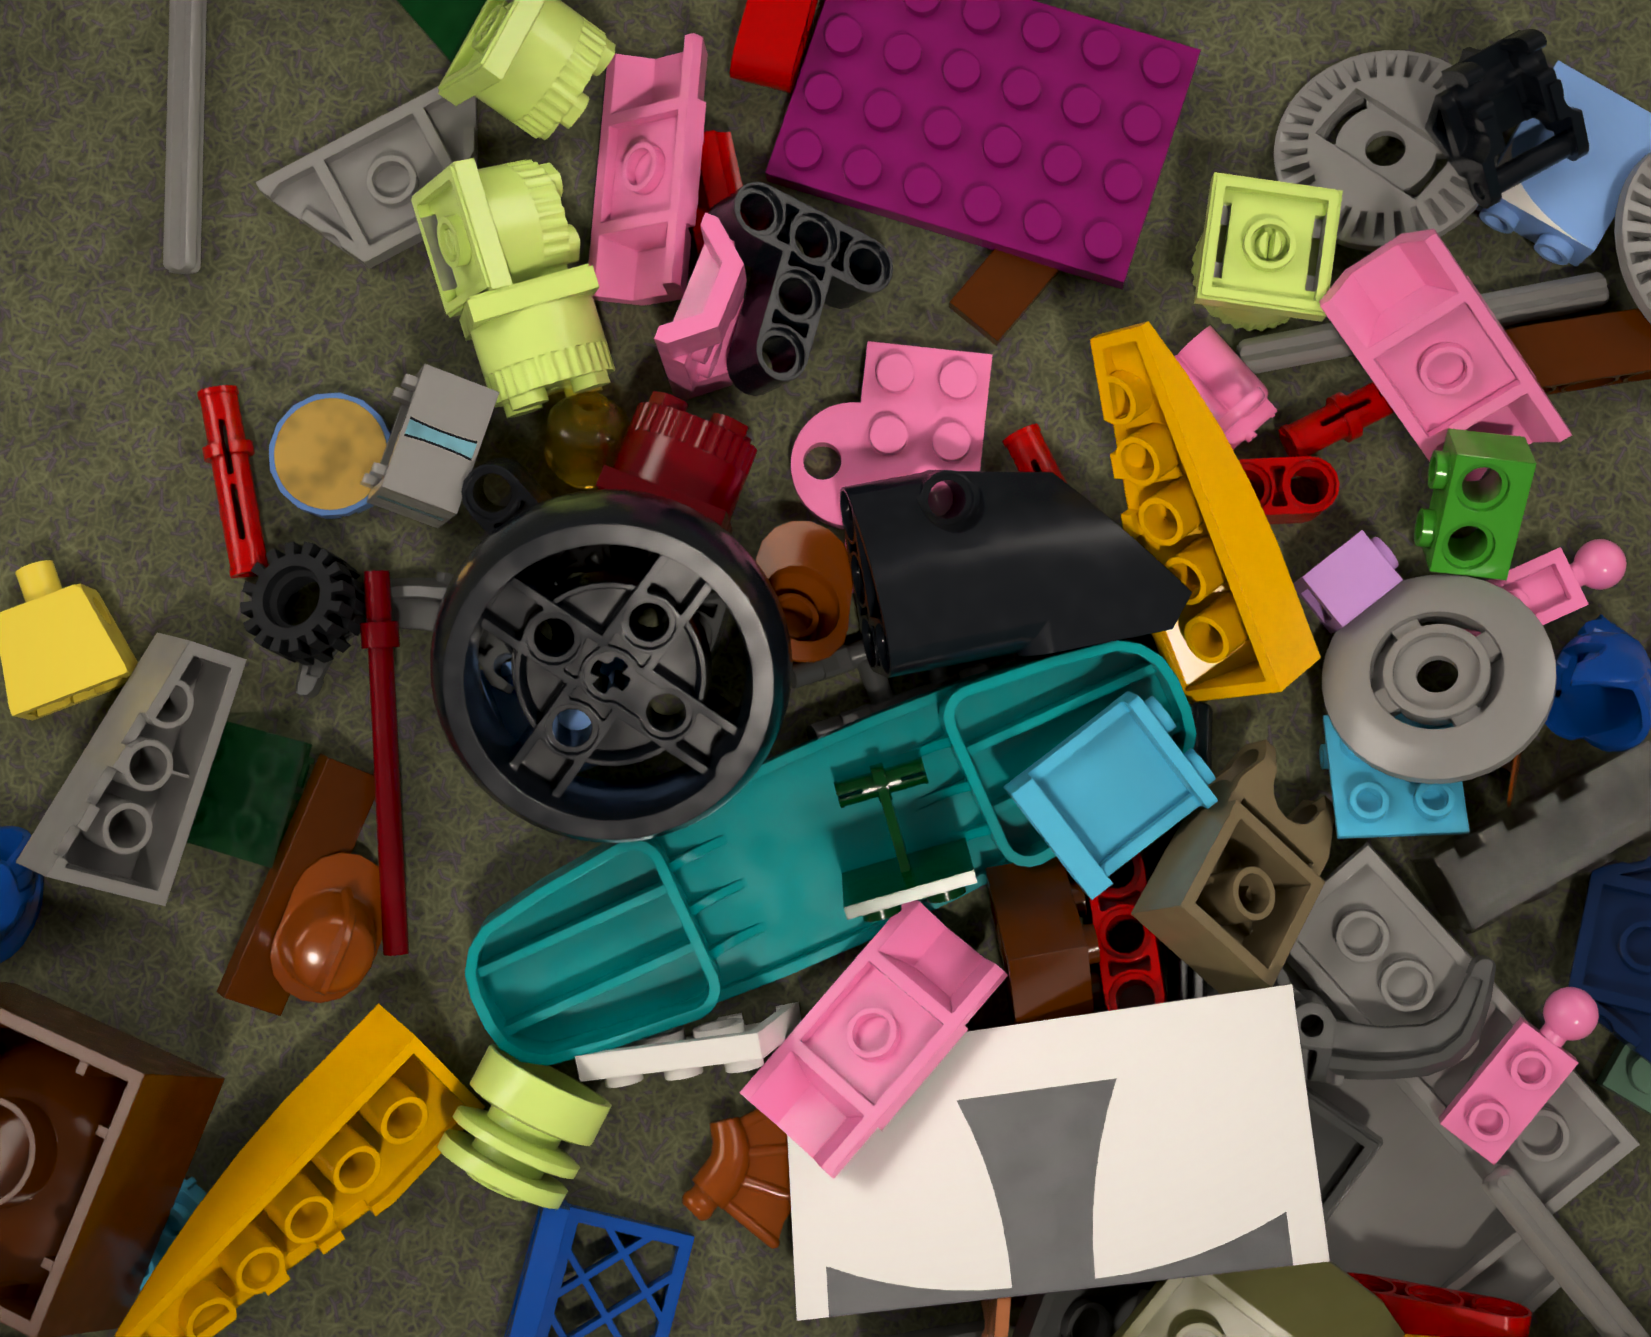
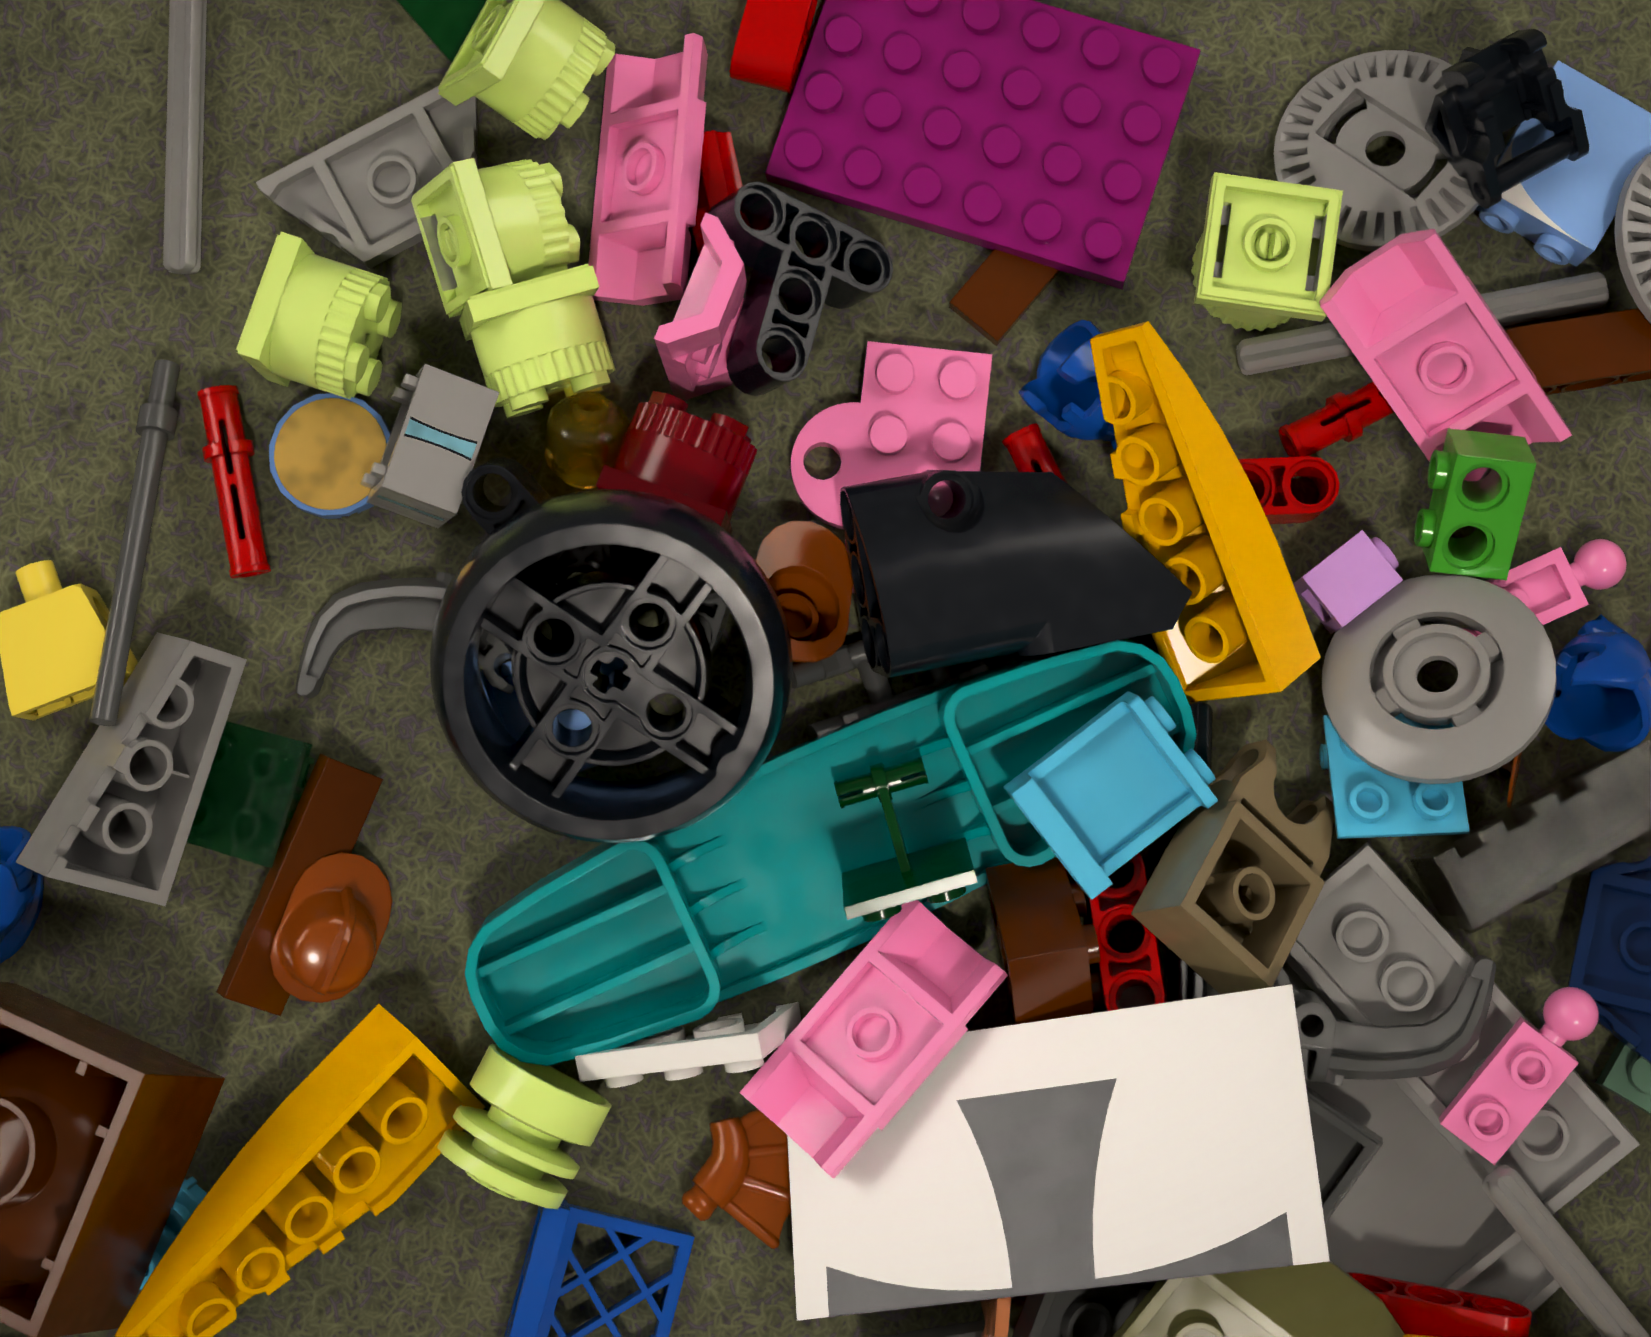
(156, 426): none -> dark grey bar
(277, 589): black tyre -> none
(318, 321): none -> yellowish green piece
(380, 638): dark red bar -> none
(1068, 386): none -> blue helmet
(1227, 386): bright pink piece -> none

